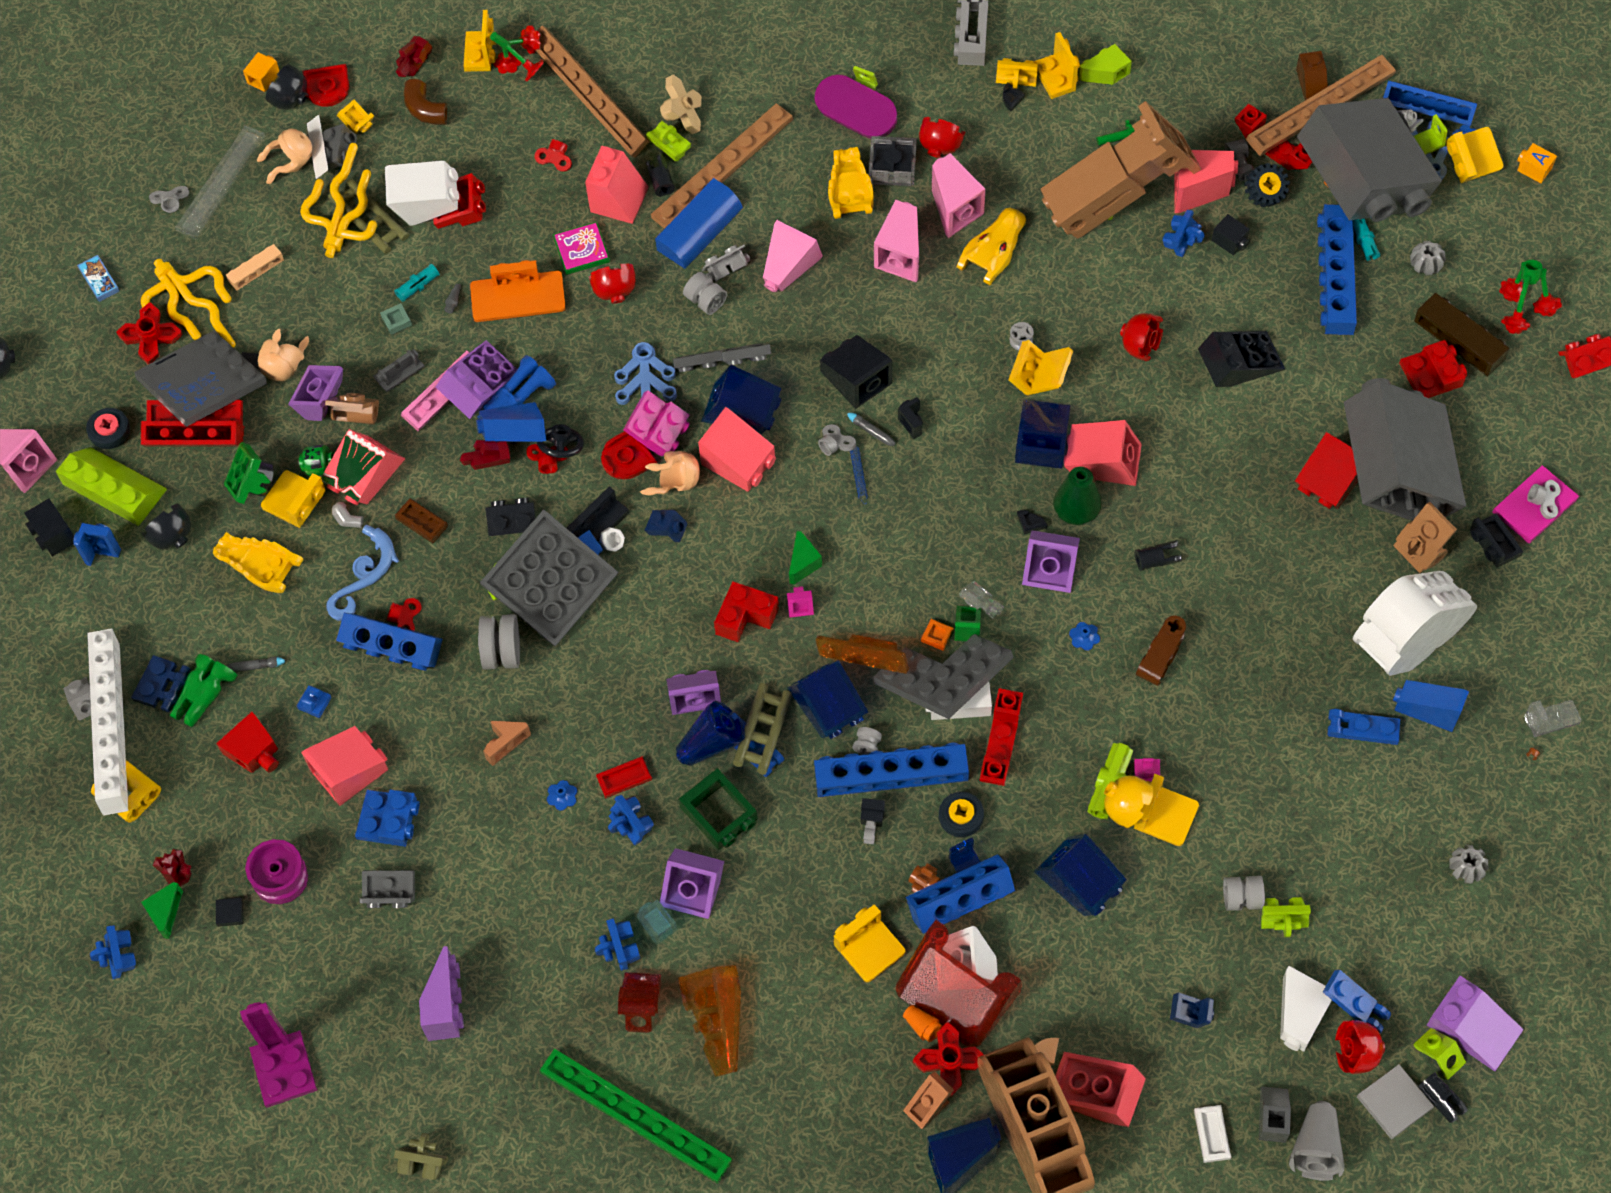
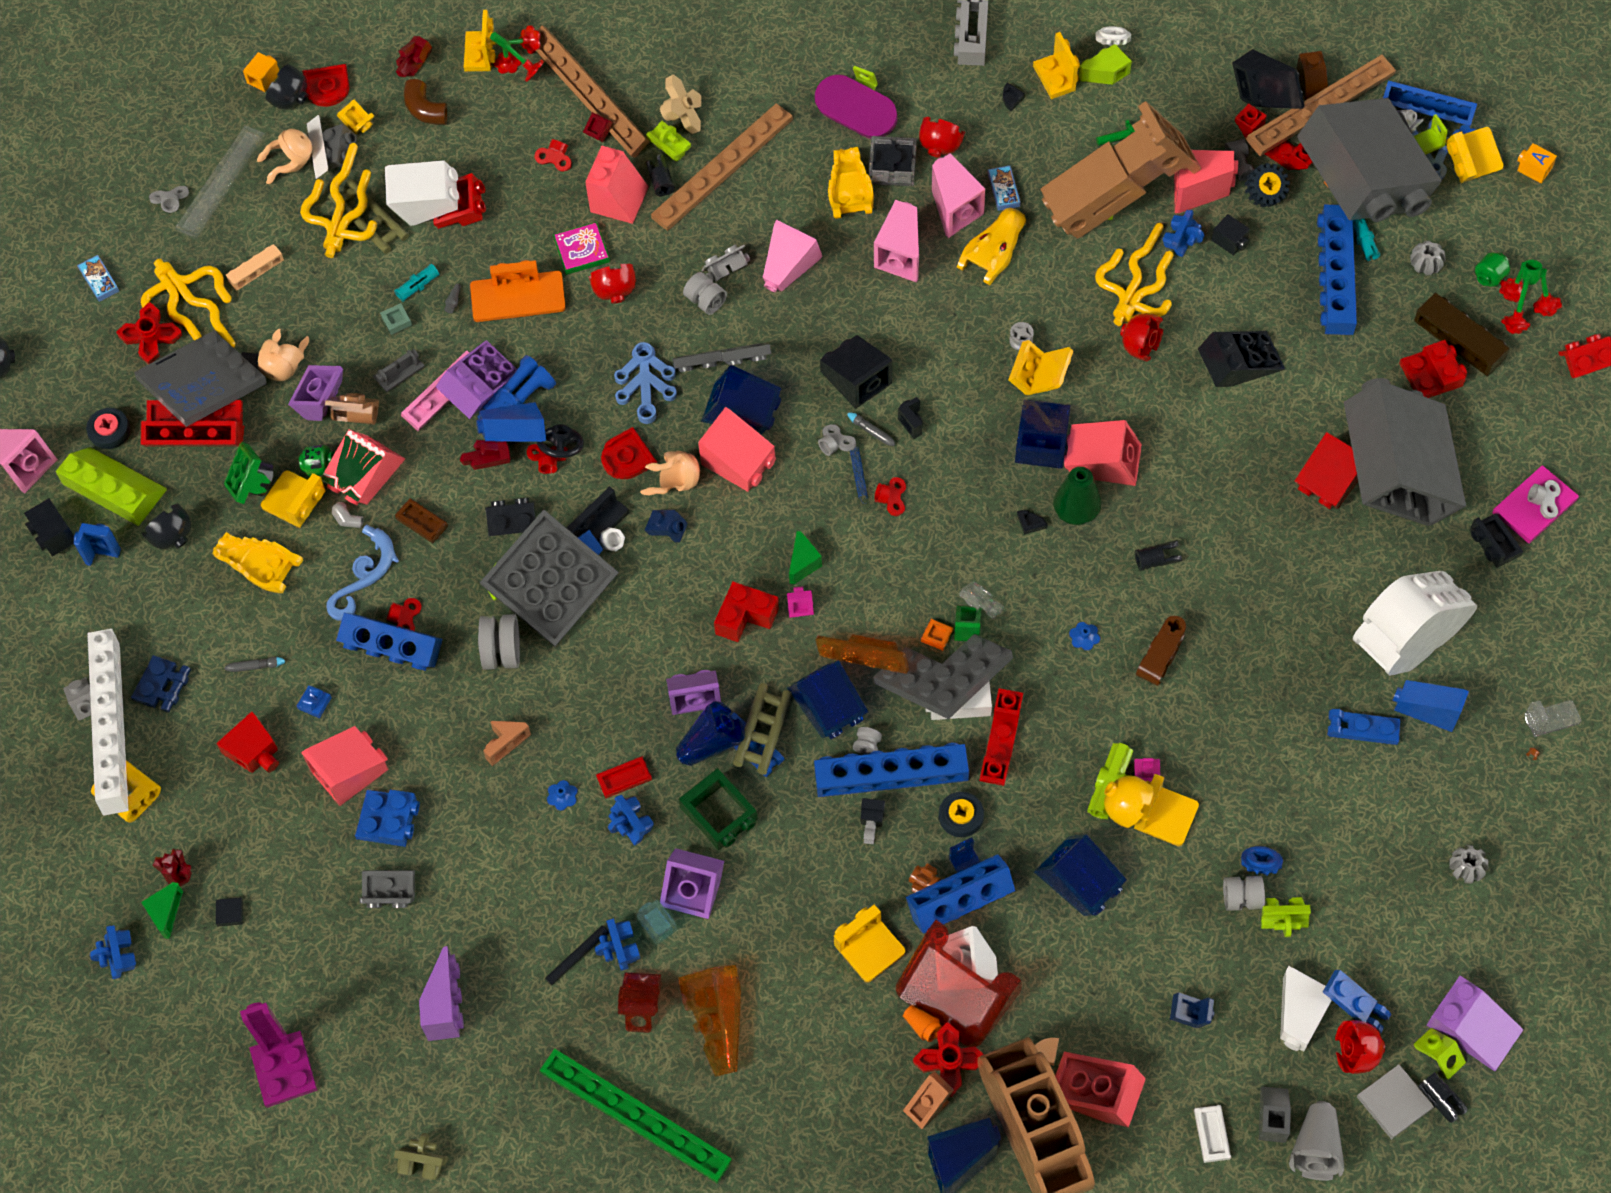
(201, 691): green piece -> none
(276, 871): magenta wheel -> none
(576, 955): none -> black bar
(597, 127): none -> dark red tile
(657, 423): dark pink plate -> none
(698, 223): blue brick -> none
(891, 495): none -> red piece
(1004, 188): none -> tile
(1016, 72): yellow hips -> none
(1050, 561): medium lavender slope -> none
(1113, 35): none -> white gear
(1130, 299): none -> yellow plant
(1261, 860): none -> blue gear
(1267, 82): none -> black slope
(1424, 537): medium nougat piece -> none
(1492, 269): none -> green head

